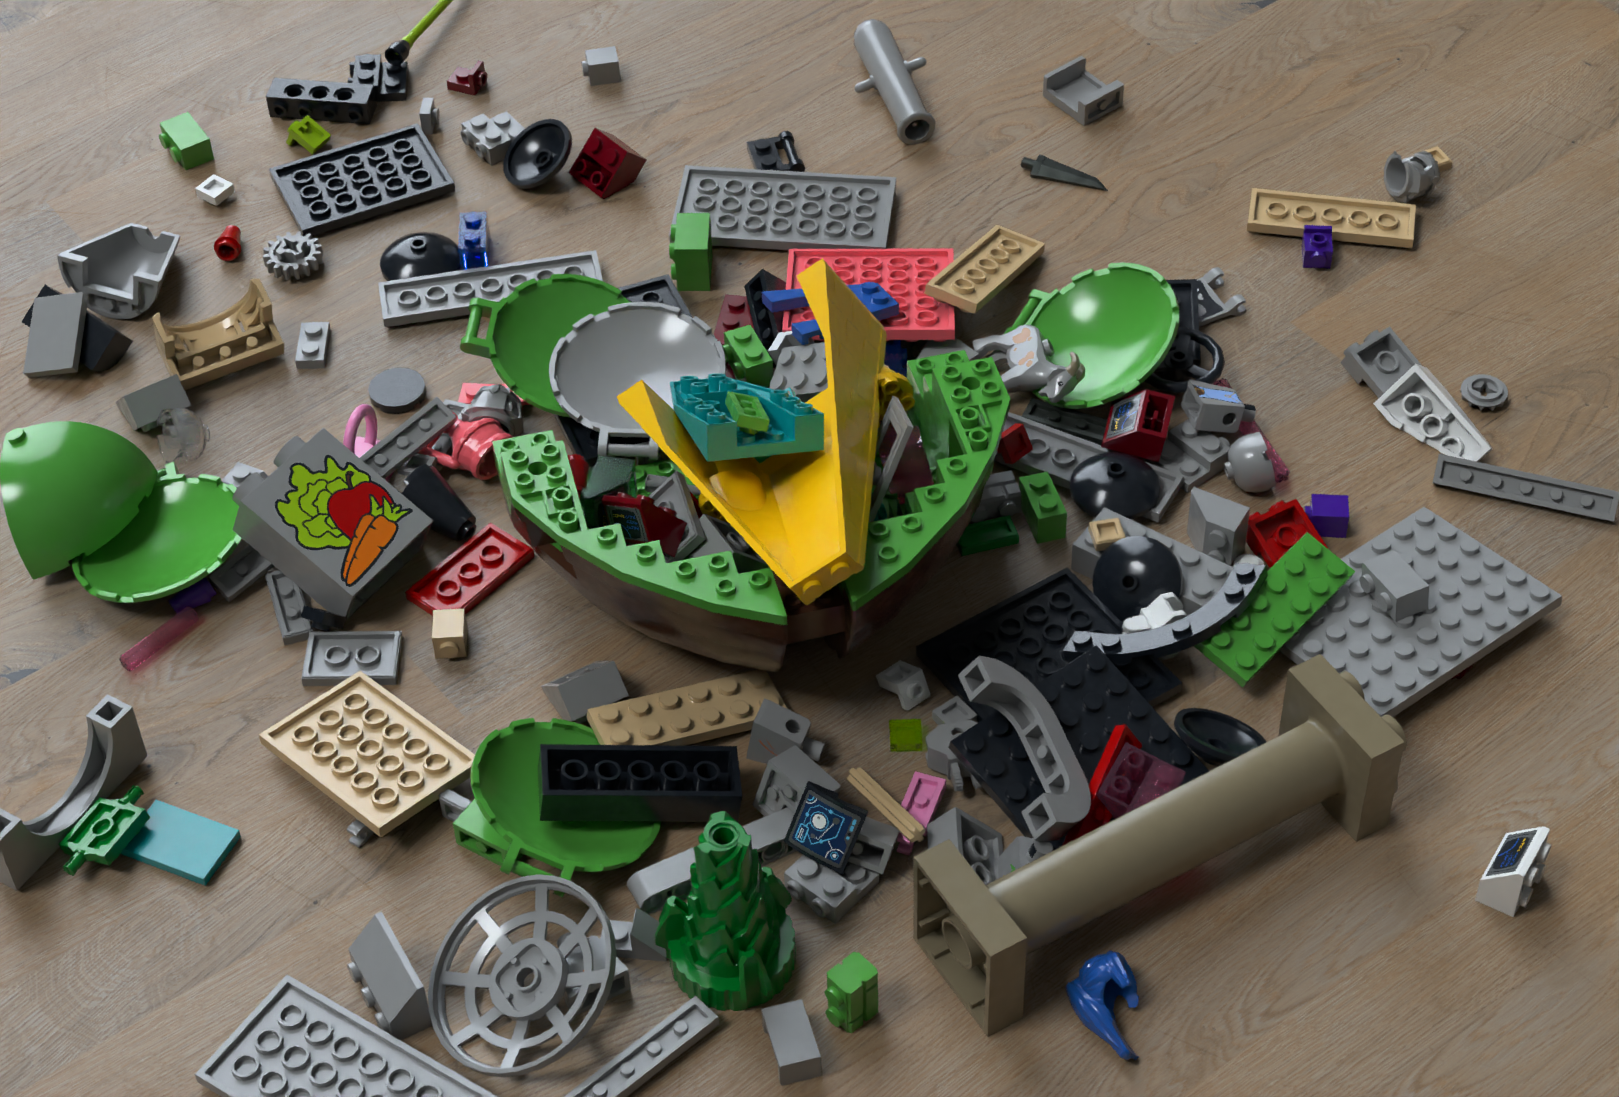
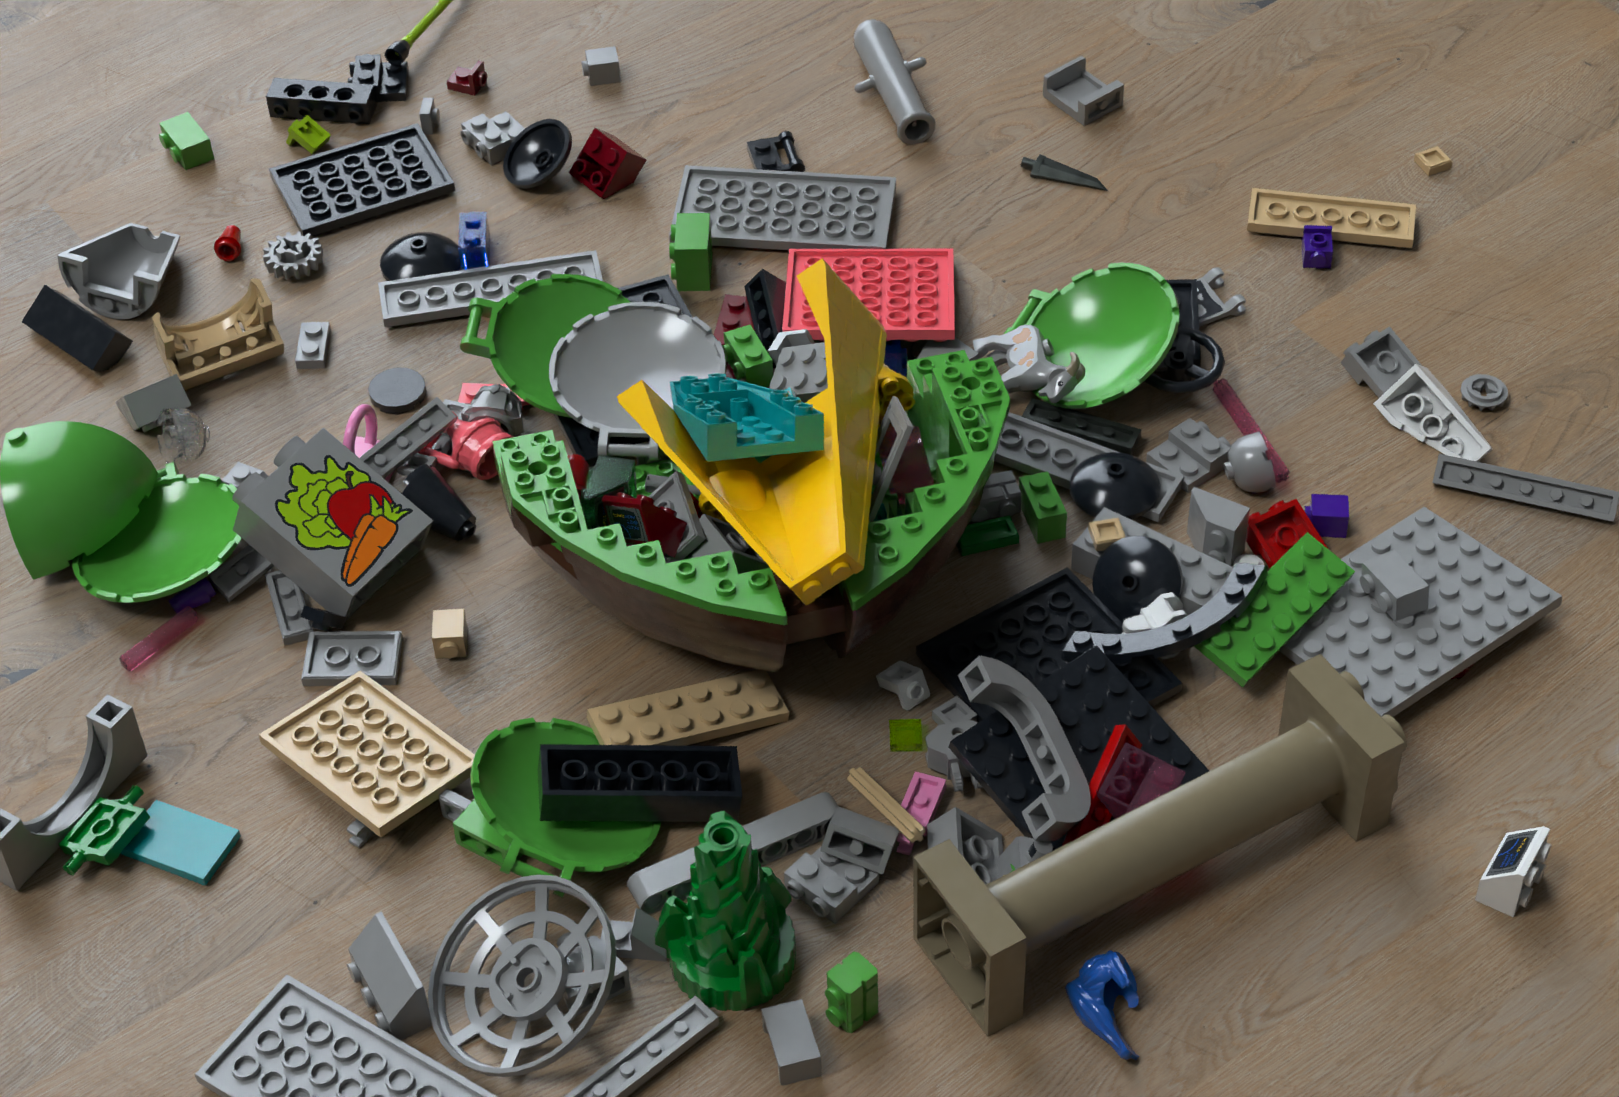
(55, 334): light grey tile -> none
(215, 190): white plate -> none
(471, 571): red tile -> none
(585, 689): light grey slope -> none
(747, 412): bright green plate -> none
(778, 730): light grey torso -> none
(786, 781): light grey panel -> none
(825, 827): slope -> none
(869, 293): blue wing -> none
(984, 269): tan plate -> none
(1014, 443): red tile -> none
(1139, 424): dark red slope -> none
(1215, 407): light grey torso -> none
(1215, 735): black dish -> none
(1411, 176): light grey helmet -> none

